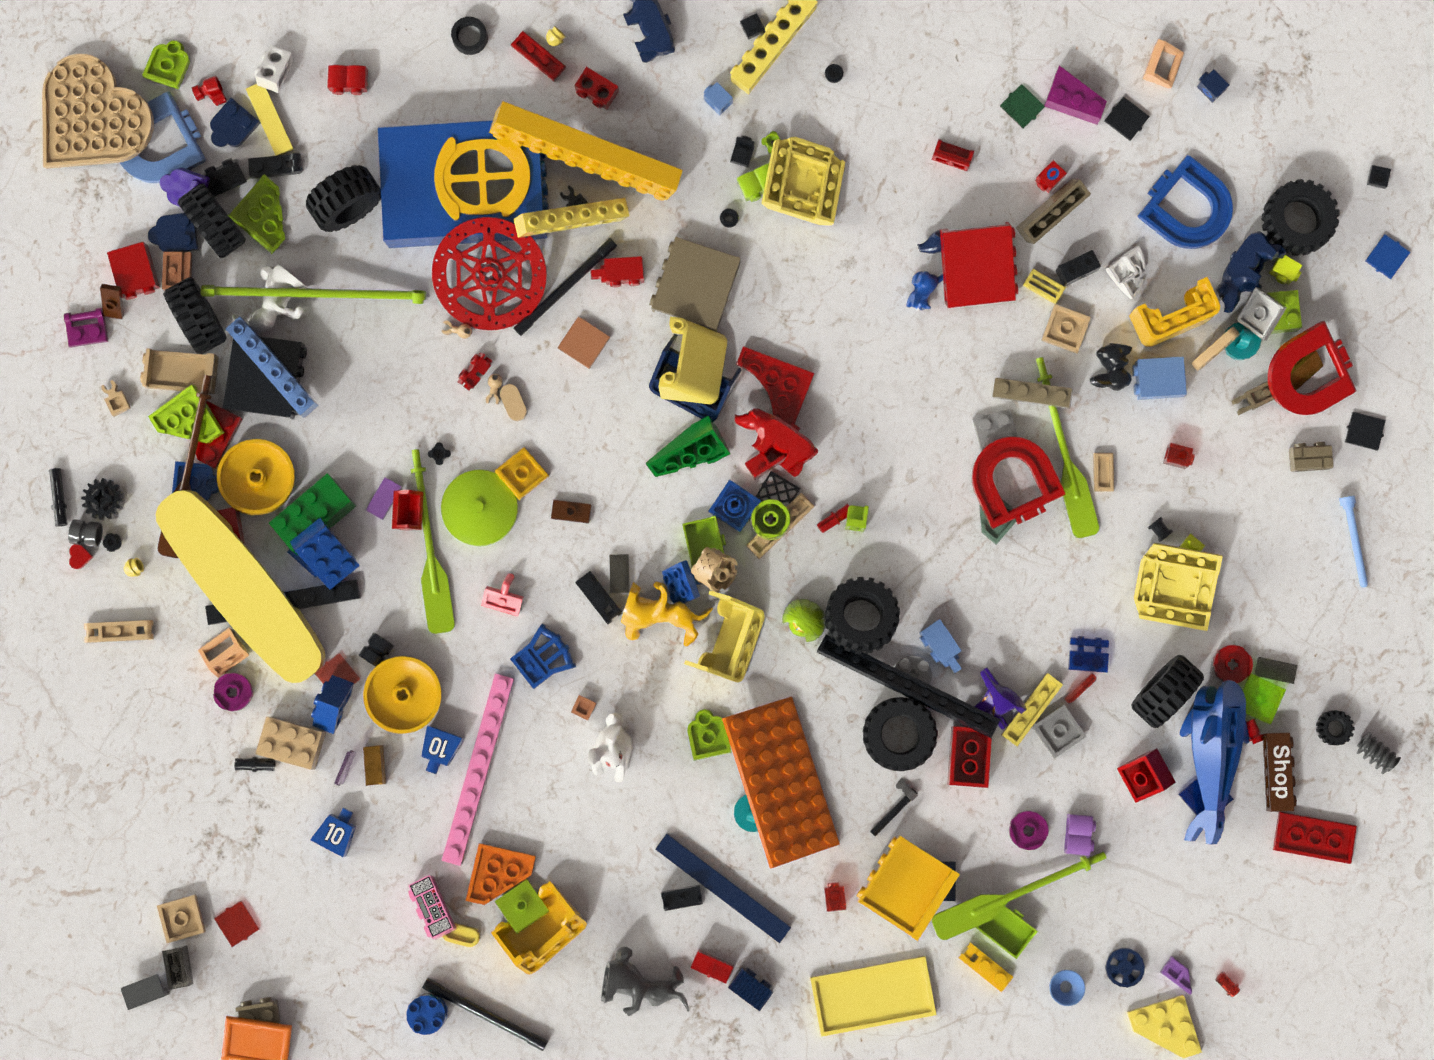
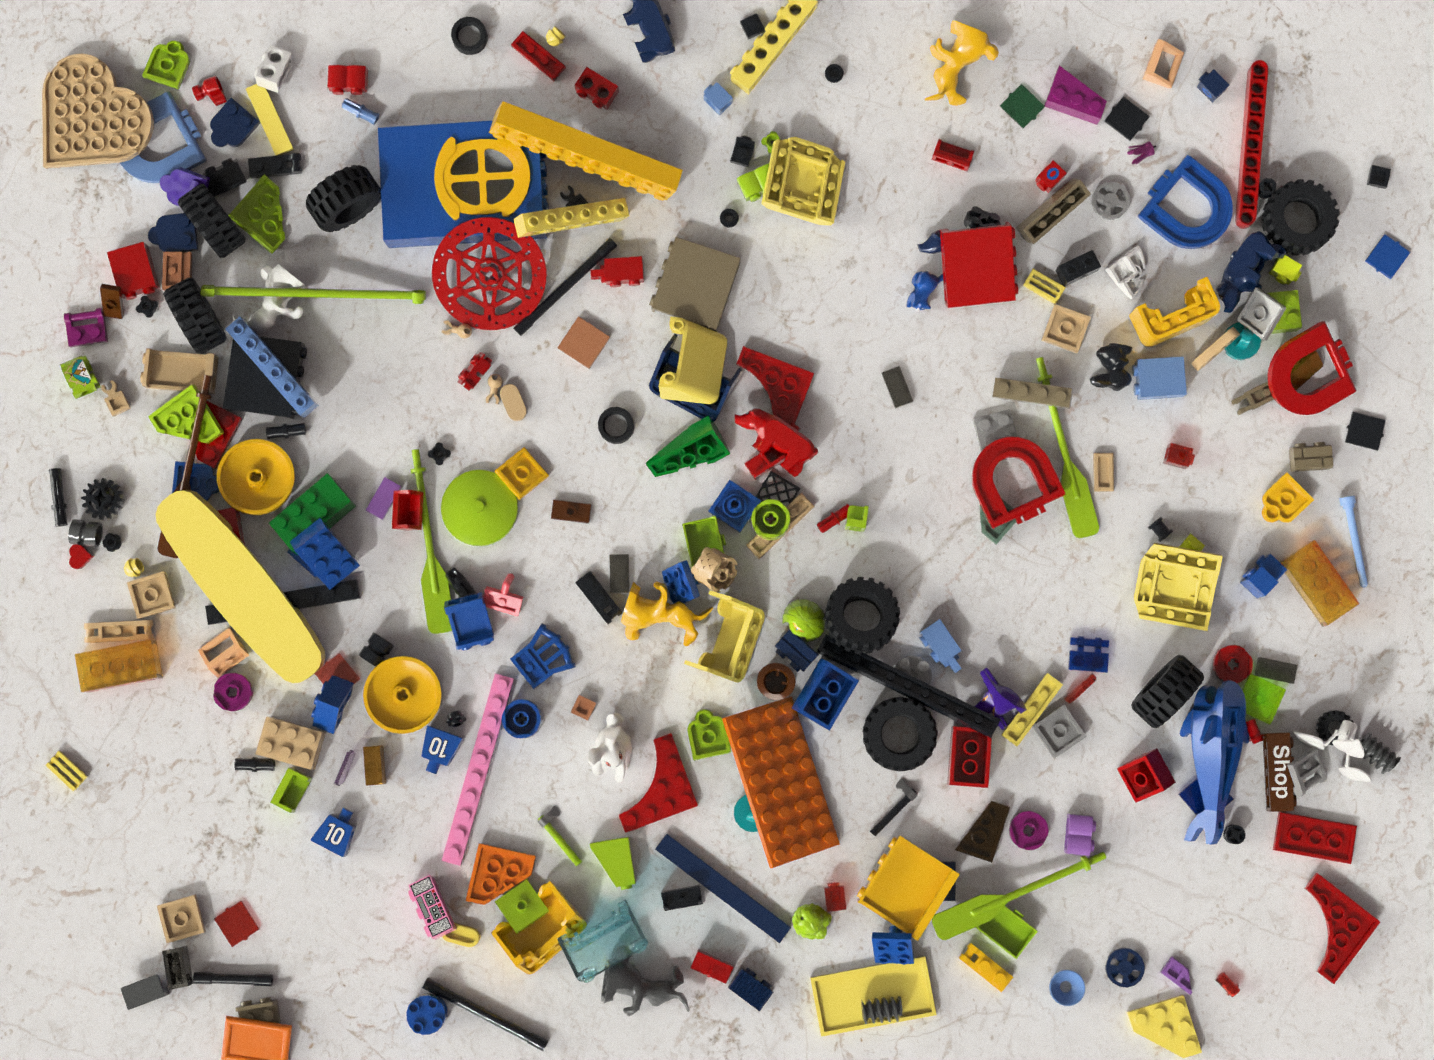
(59, 754): none -> light yellow tile
(79, 377): none -> lime brick
(118, 666): none -> clear yellow brick
(147, 311): none -> black plate
(151, 595): none -> tan plate
(210, 978): none -> black piece
(285, 431): none -> black pin
(291, 790): none -> lime panel
(360, 110): none -> medium blue axle
(455, 719): none -> black plate
(459, 583): none -> black hinge
(469, 621): none -> blue panel
(514, 711): none -> blue brick
(544, 821): none -> lime piece
(604, 943): none -> clear light blue windscreen
(612, 411): none -> black tyre
(616, 860): none -> lime slope
(669, 790): none -> red plate
(776, 681): none -> reddish brown hat
(796, 651): none -> dark blue brick
(814, 922): none -> lime hair
(825, 694): none -> blue brick
(881, 1010): none -> dark grey piece
(893, 947): none -> blue plate
(897, 387): none -> clear smoke tile
(967, 49): none -> yellow animal
(979, 218): none -> black plate
(985, 833): none -> dark brown wing
(1110, 200): none -> light grey piece
(1147, 150): none -> flat silver piece
(1237, 836): none -> black wheel
(1255, 136): none -> red beam
(1263, 576): none -> blue brick
(1272, 188): none -> black bush
(1284, 500): none -> yellow plate
(1304, 767): none -> light grey plate
(1319, 583): none -> clear yellow brick
(1344, 743): none -> white plant
(1346, 923): none -> red plate

